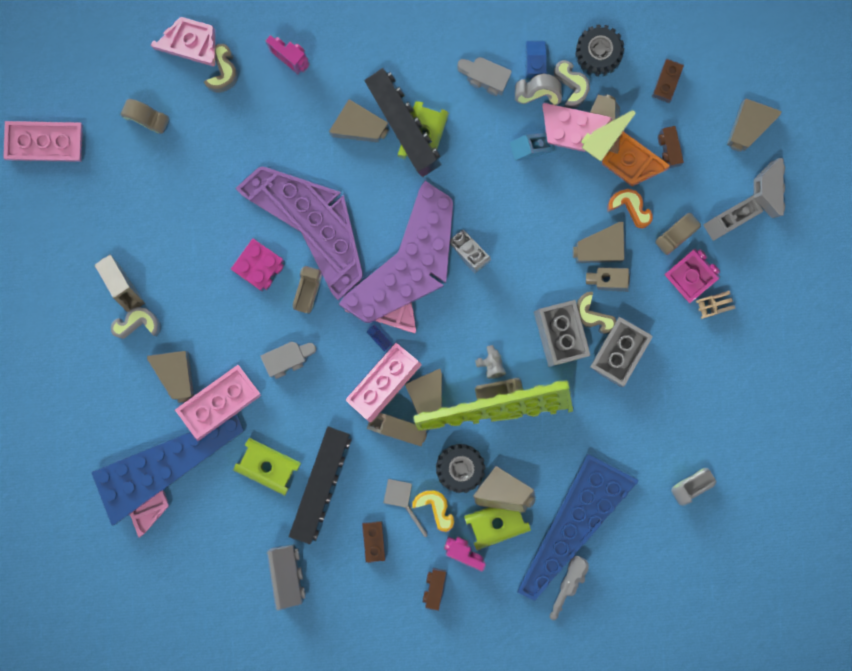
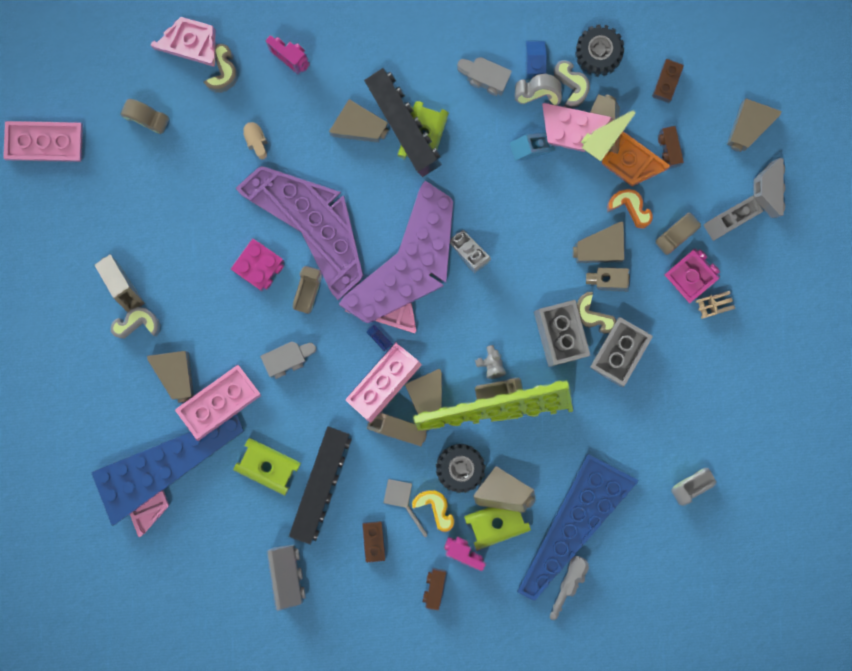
(255, 139): none -> tan arm

